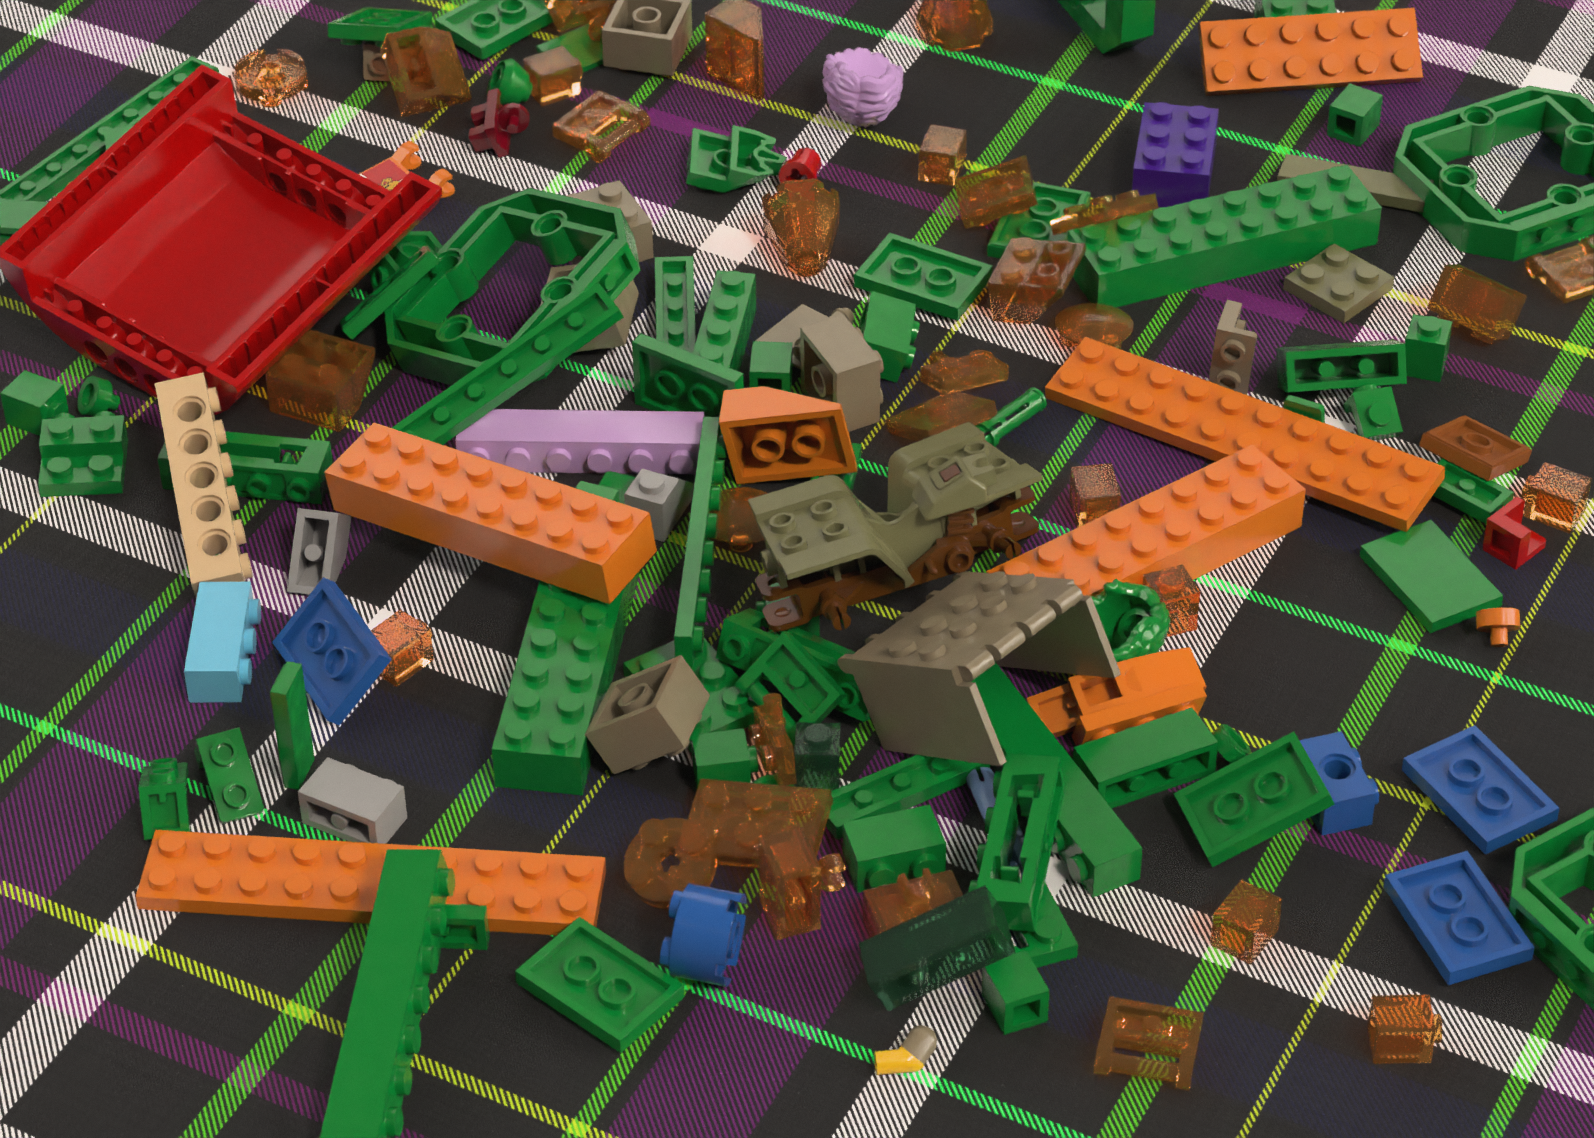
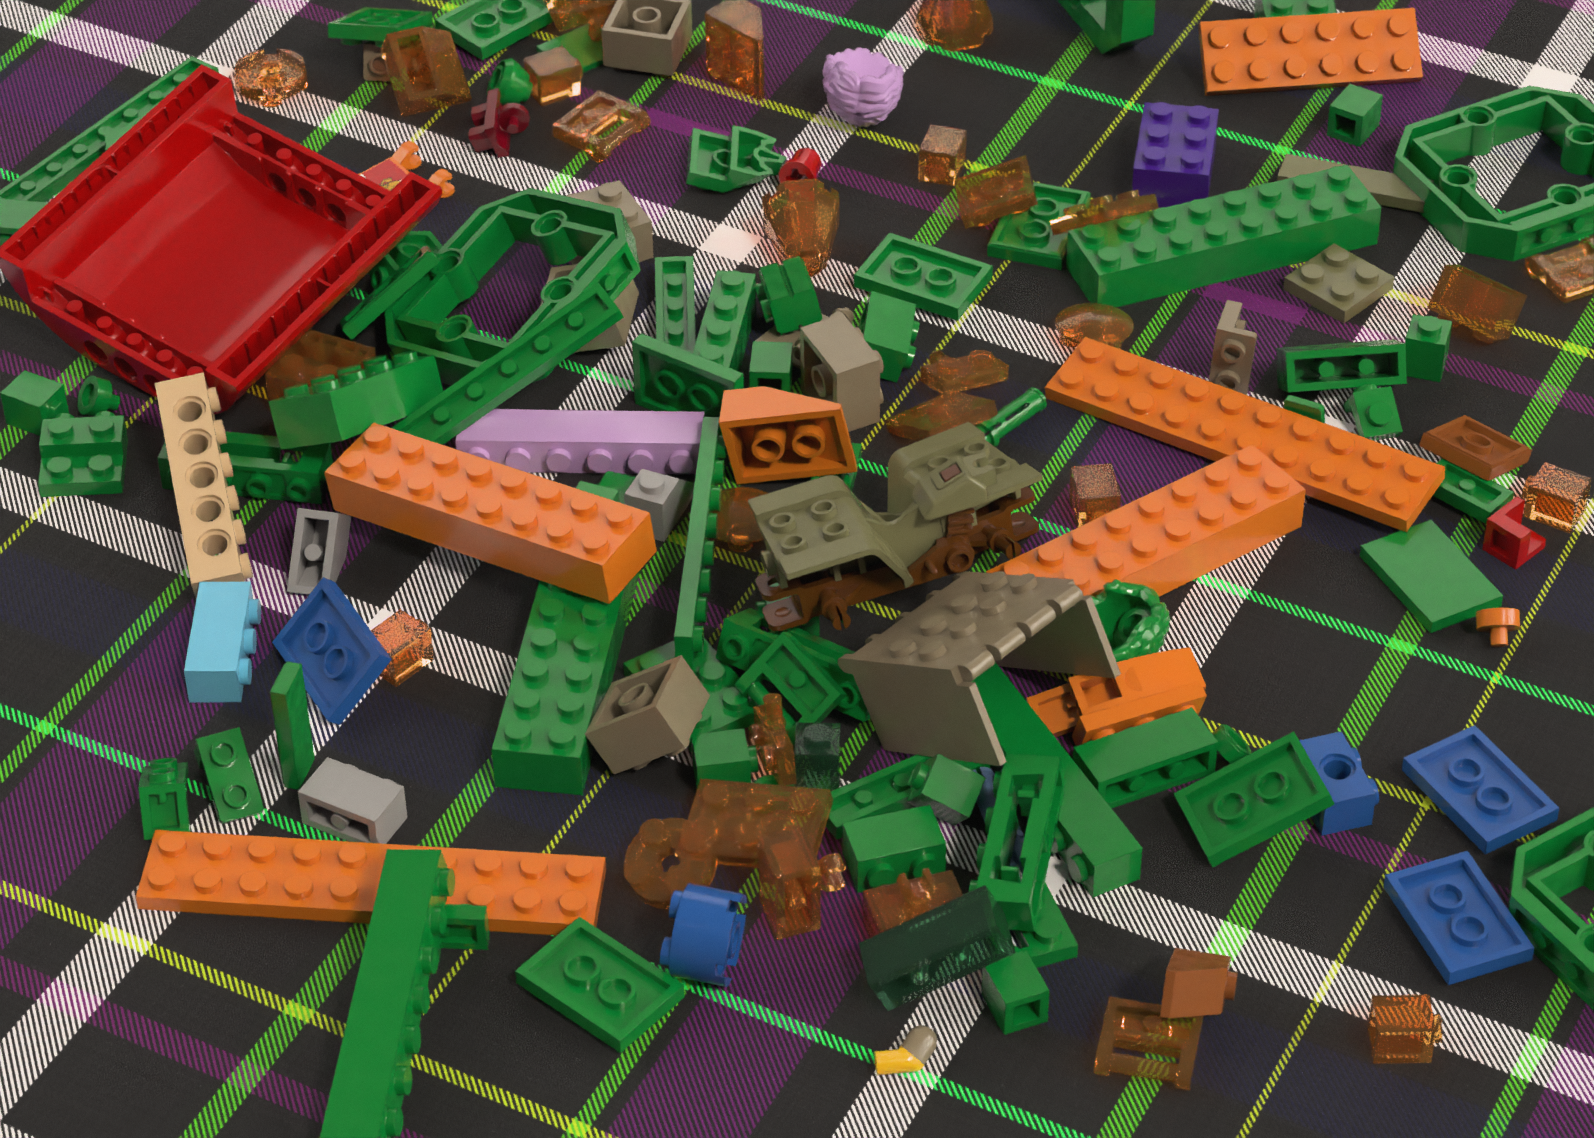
(355, 399): none -> green brick
(788, 295): none -> green brick
(946, 787): none -> green brick
(1031, 277): clear orange slope -> none
(1180, 596): clear orange brick -> none
(1197, 984): none -> dark orange slope
(1246, 921): clear orange brick -> none

